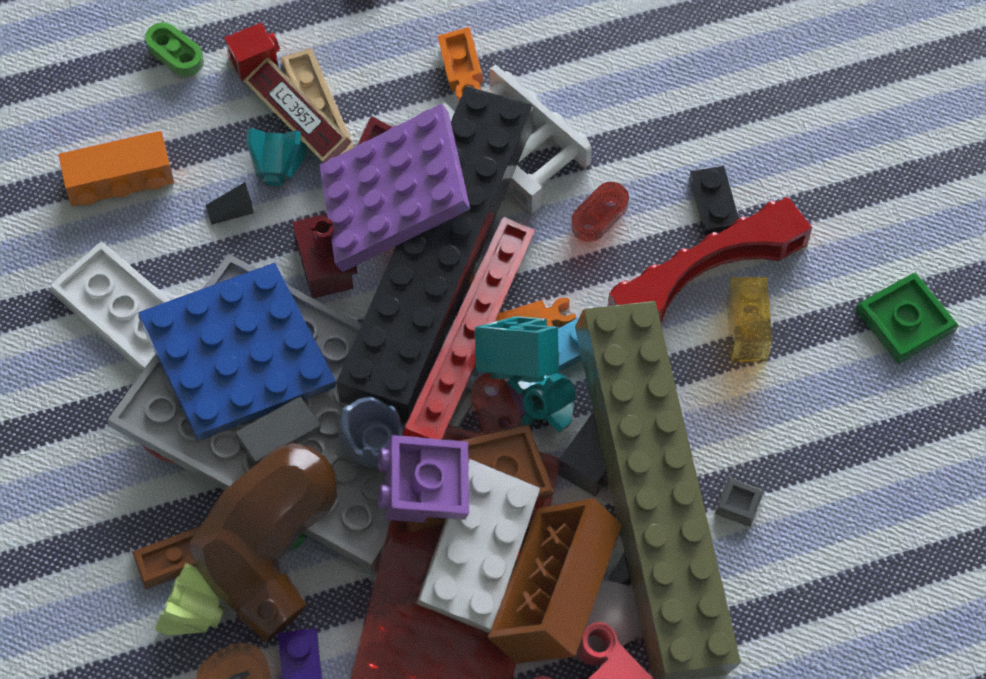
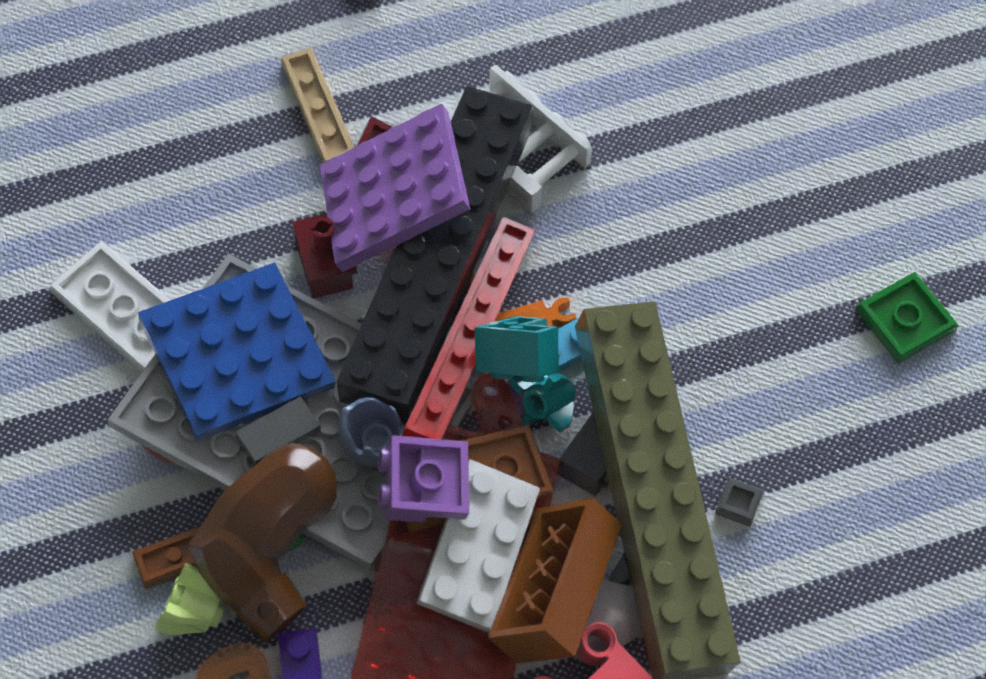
(116, 168): orange brick -> none
(176, 51): bright green plate -> none
(230, 205): black piece -> none
(250, 48): red brick -> none
(275, 155): teal brick -> none
(297, 111): tile -> none
(460, 60): orange plate -> none
(597, 213): clear red plate -> none
(713, 199): black plate -> none
(749, 319): clear yellow brick -> none
(767, 235): red arch -> none

